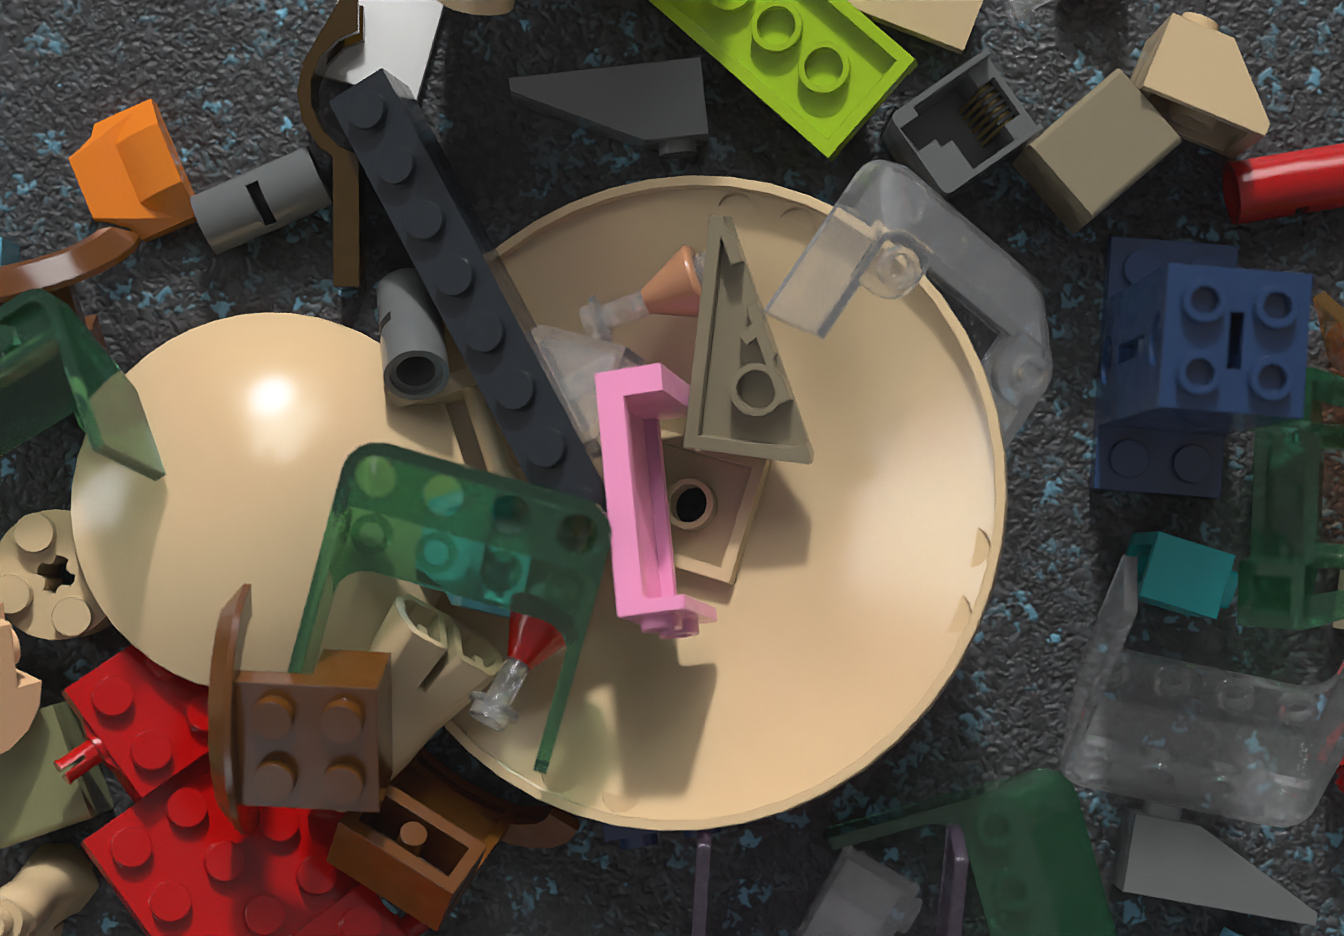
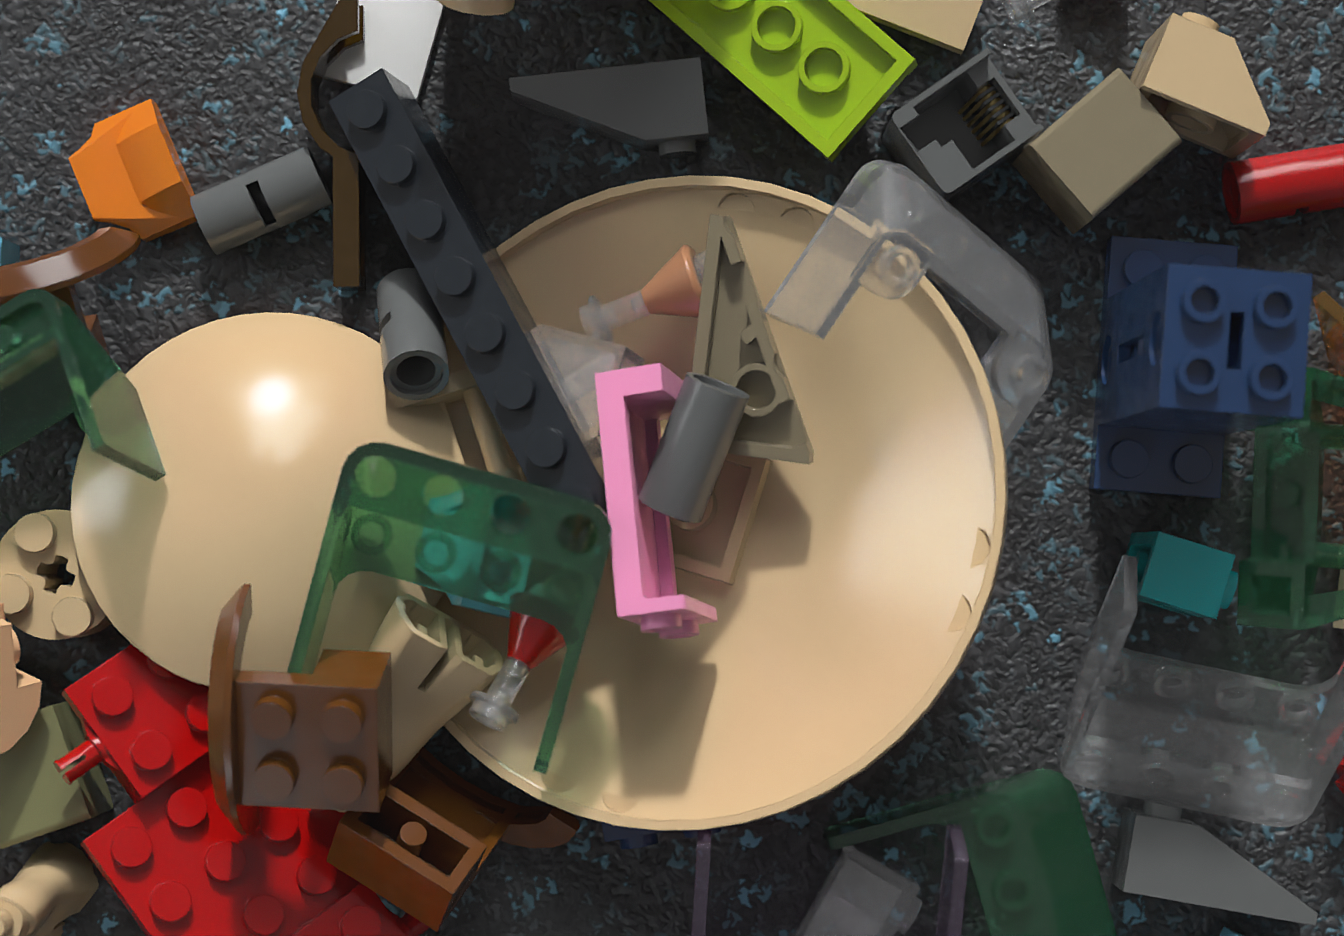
(693, 447): none -> dark grey pin

